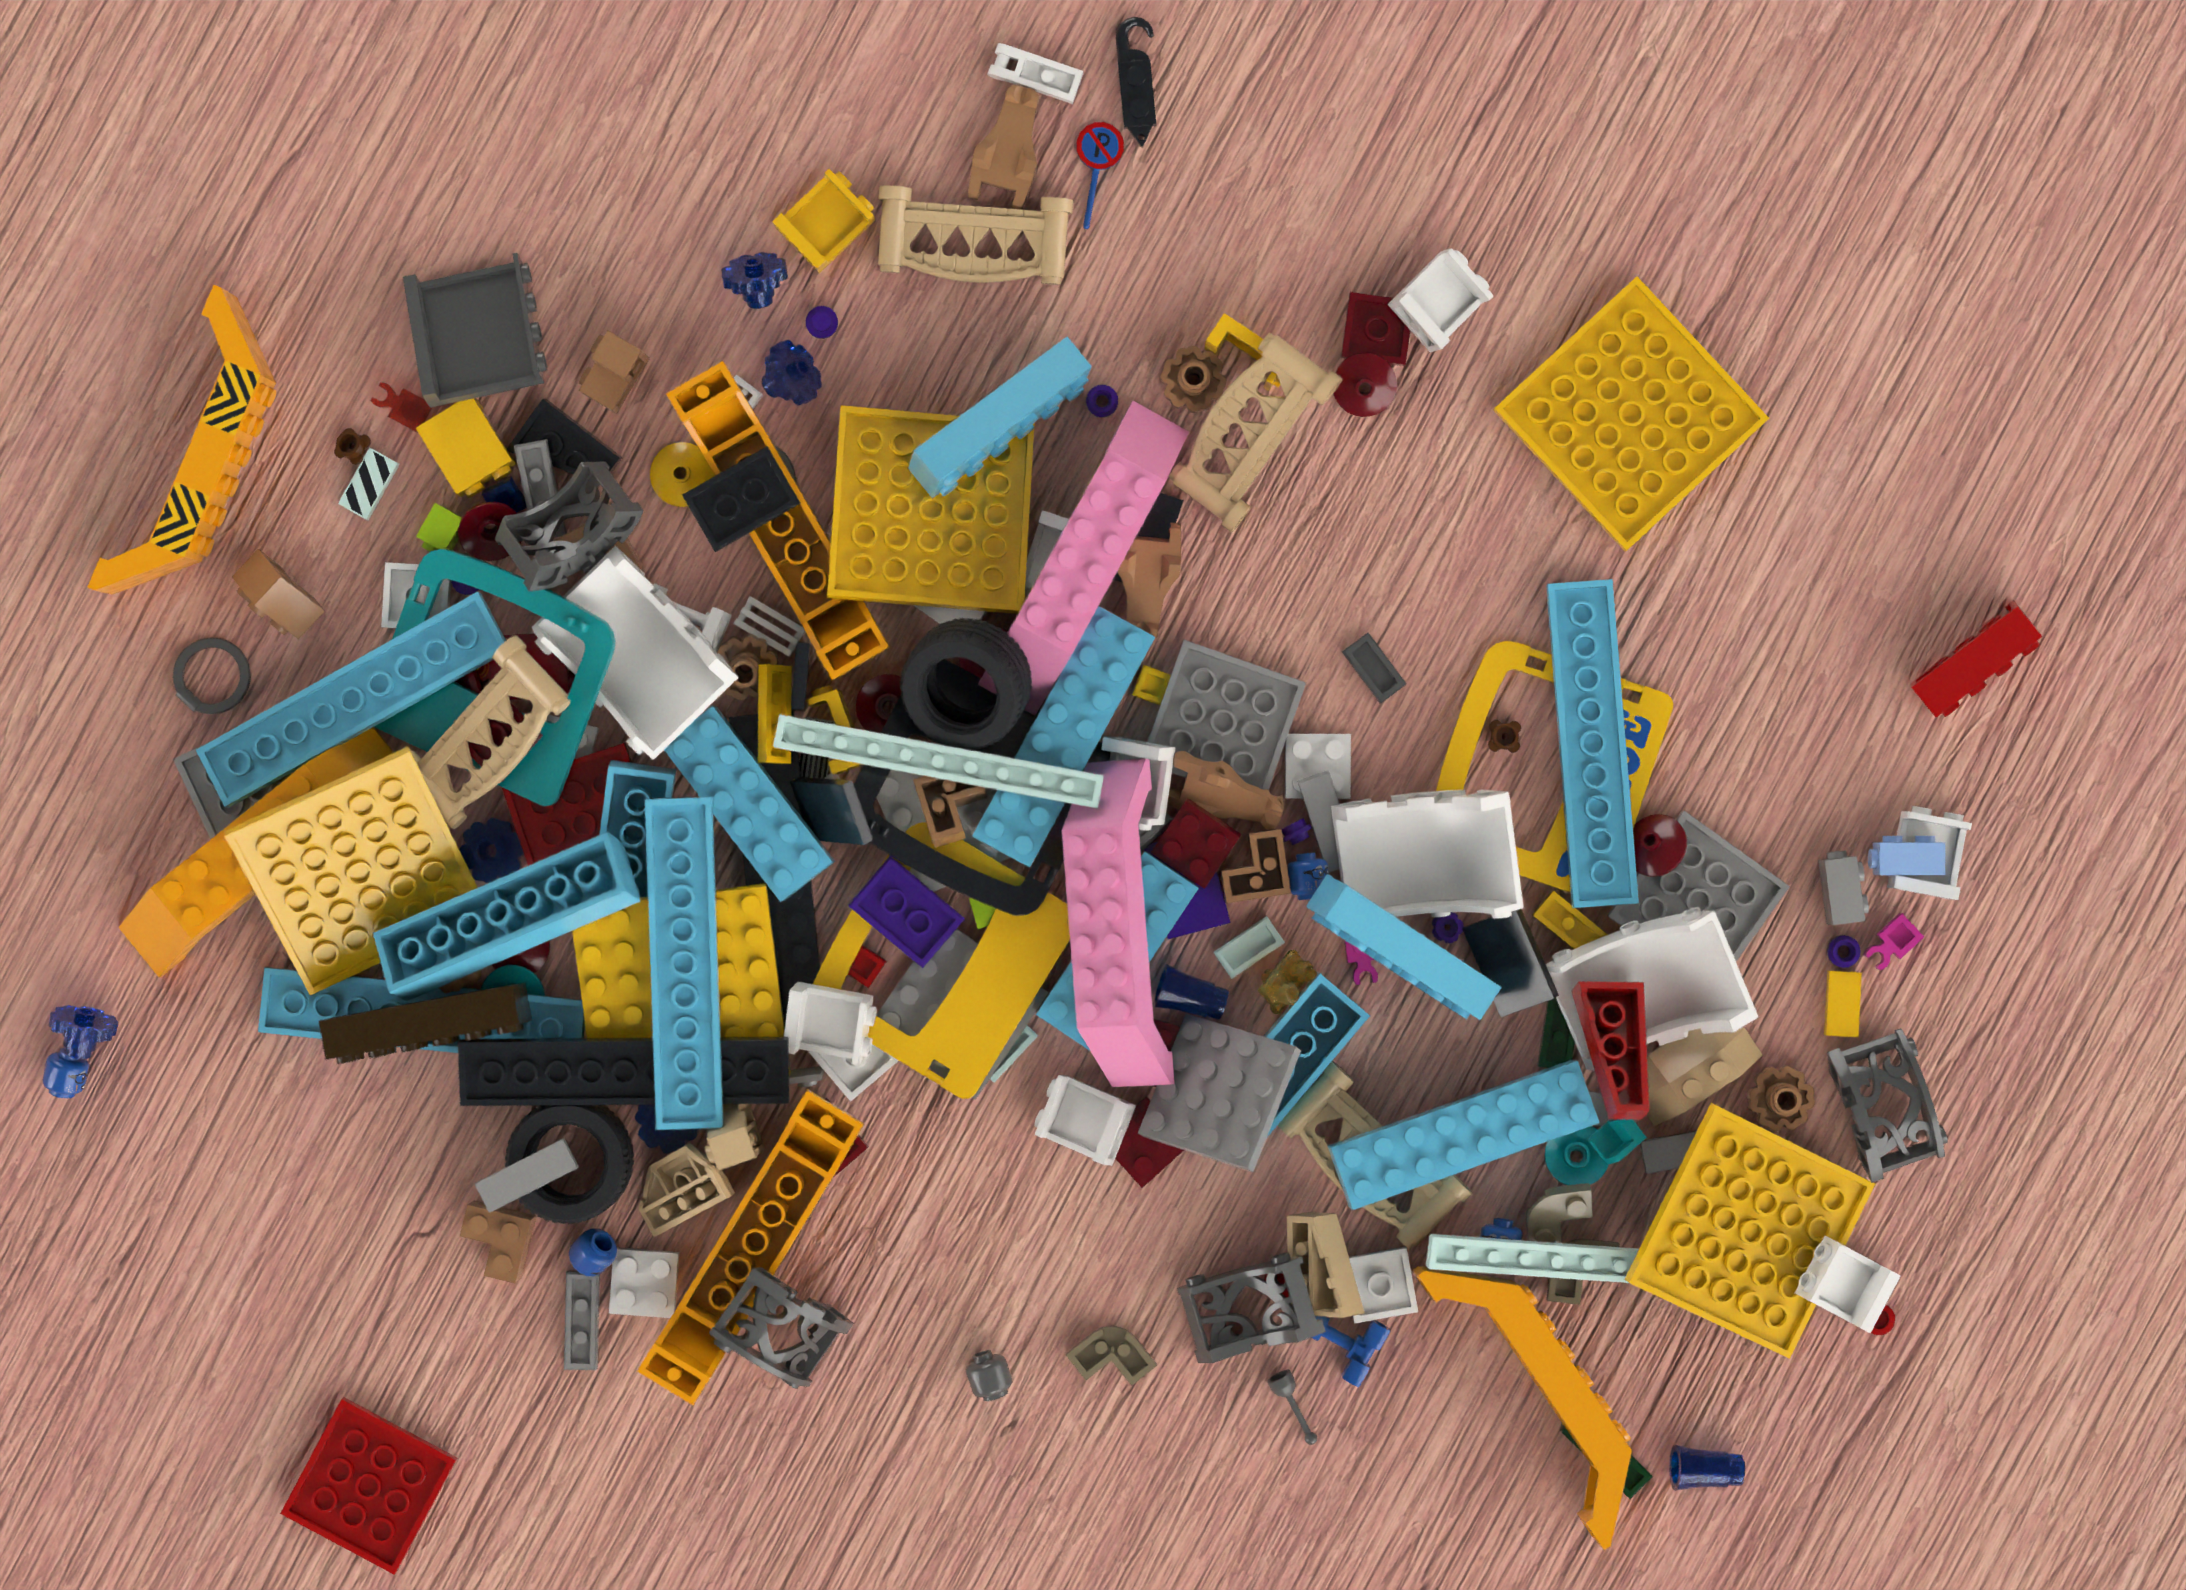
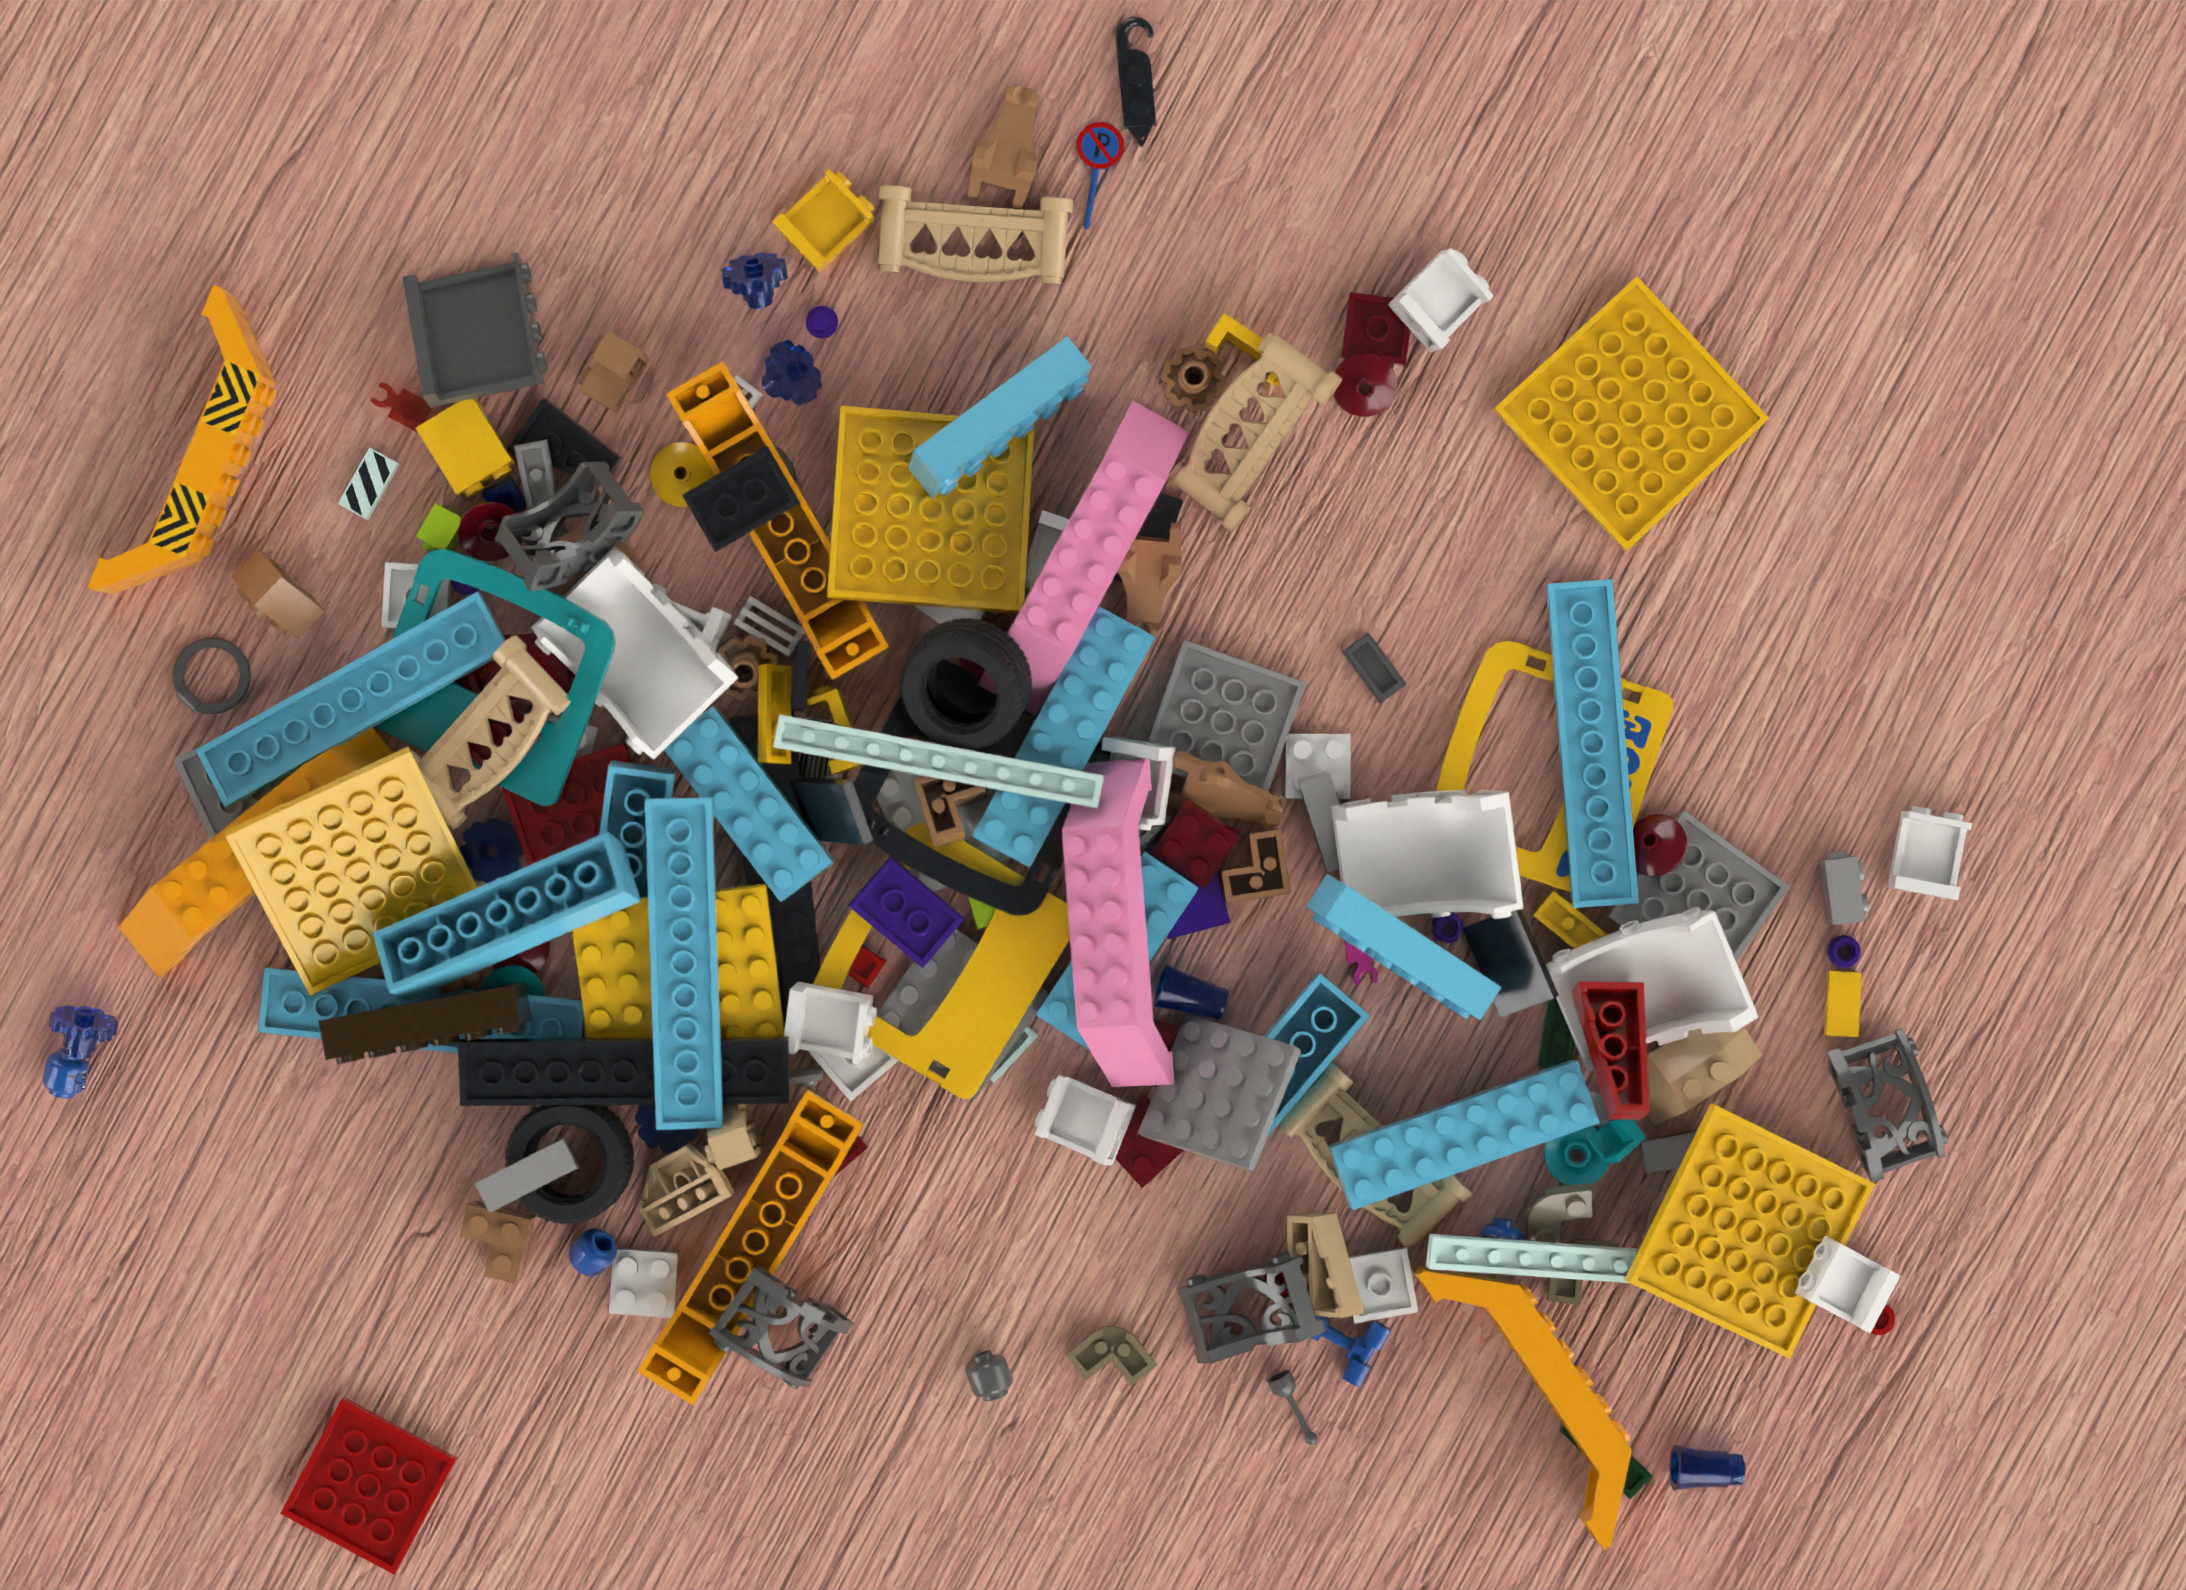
(344, 442): reddish brown plate -> none
(581, 1321): light grey tile -> none
(871, 700): dark red dish -> none
(1036, 73): white plate -> none
(1102, 390): dark purple plate -> none
(1151, 685): yellow tile -> none
(1249, 947): light aqua tile -> none
(1283, 983): clear yellow hips -> none
(1296, 831): dark purple plate -> none
(1306, 875): blue head -> none
(1511, 729): reddish brown plate -> none
(1769, 1086): medium nougat plant -> none
(1897, 938): dark pink plate -> none
(1907, 858): light blue brick -> none
(1977, 660): red wedge -> none

